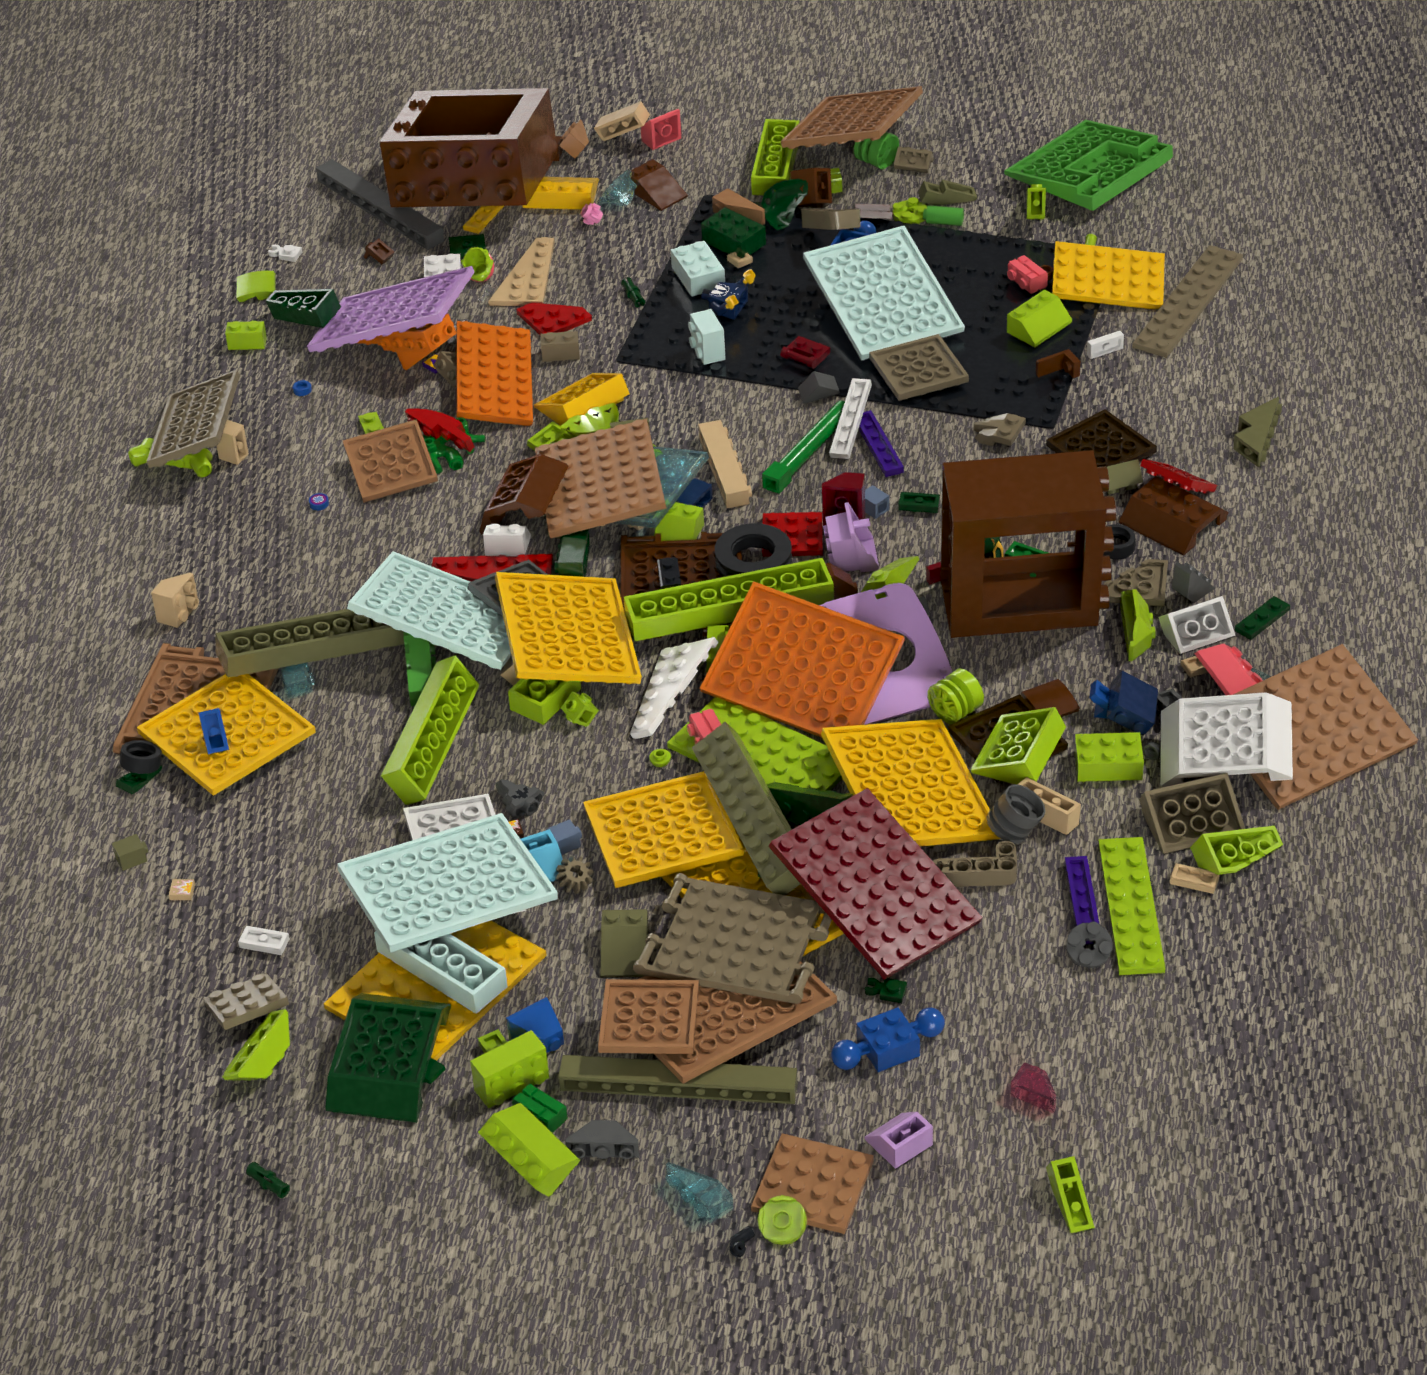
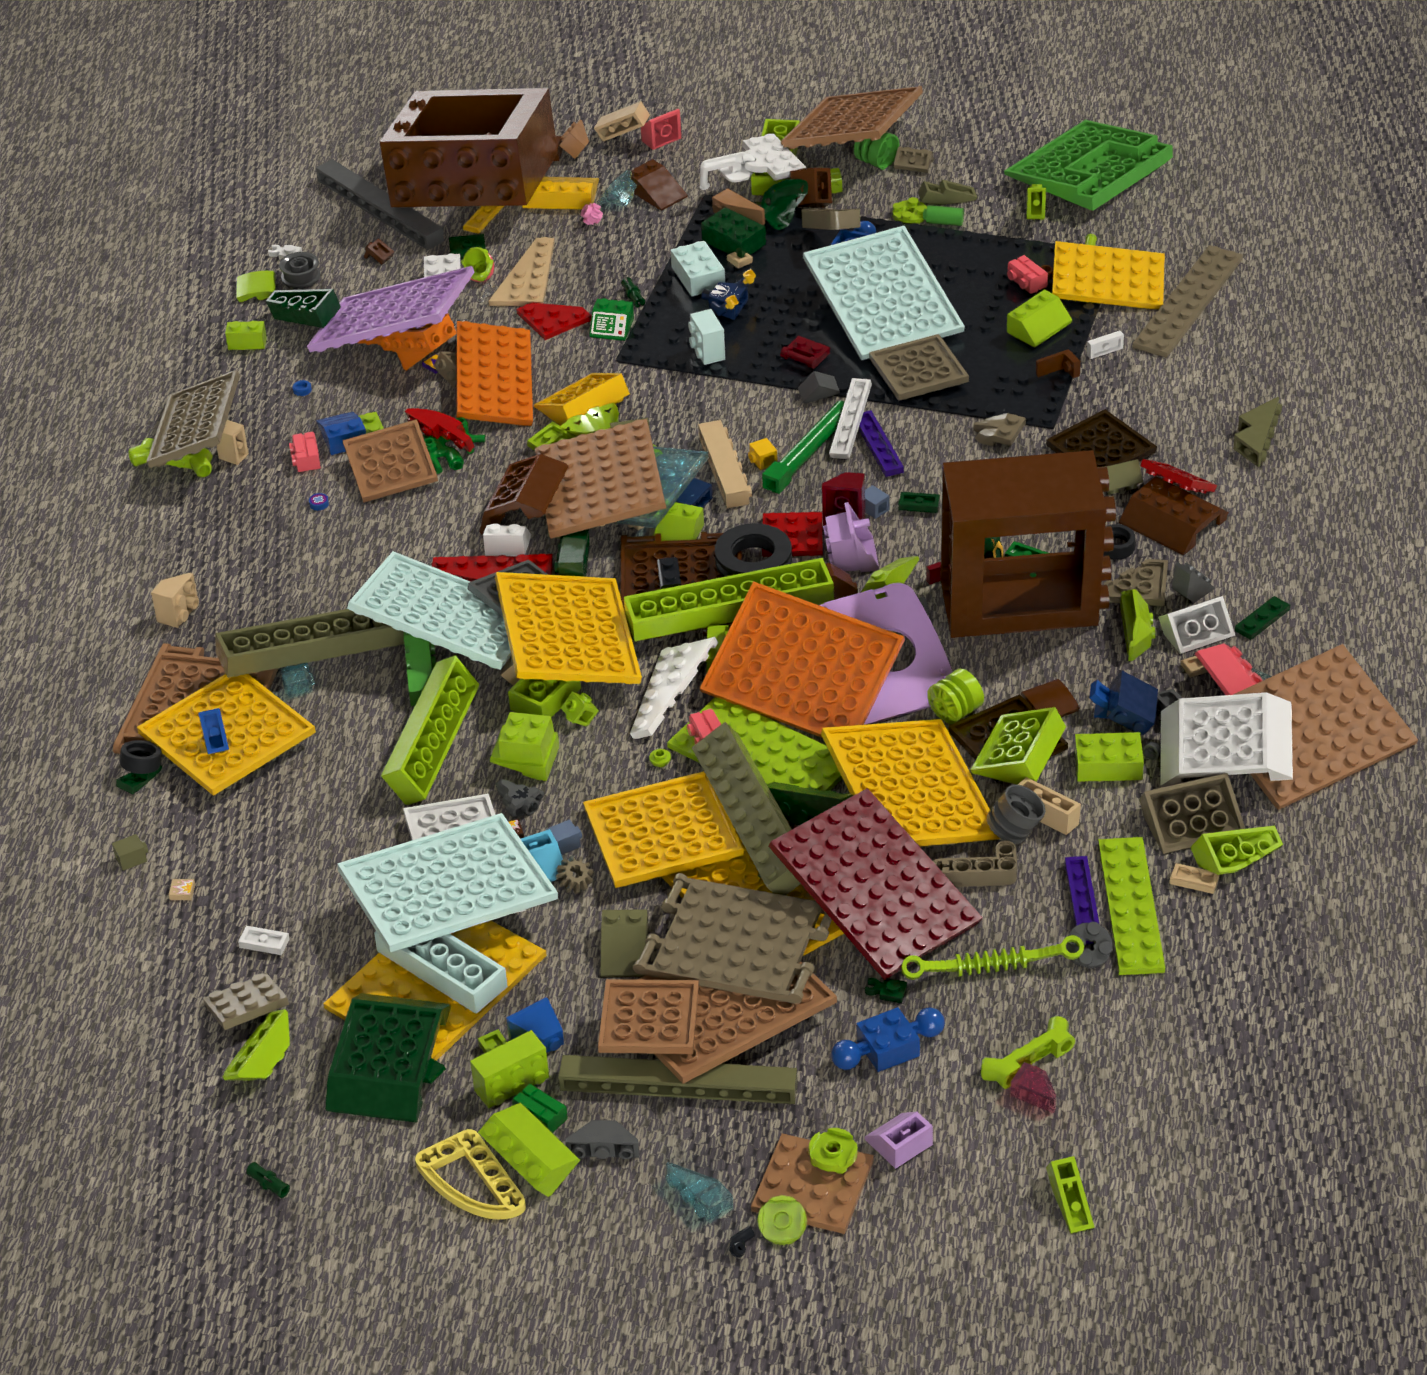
(299, 269): none -> dark grey wheel
(304, 452): none -> coral brick
(340, 428): none -> blue slope
(463, 1148): none -> light yellow beam
(527, 745): none -> lime piece
(560, 346): dark tan brick -> none
(611, 319): none -> slope
(761, 156): none -> white plate
(762, 453): none -> yellow brick
(833, 1161): none -> lime plate
(879, 211): slope -> none
(1024, 957): none -> lime piece
(1055, 1041): none -> lime plate

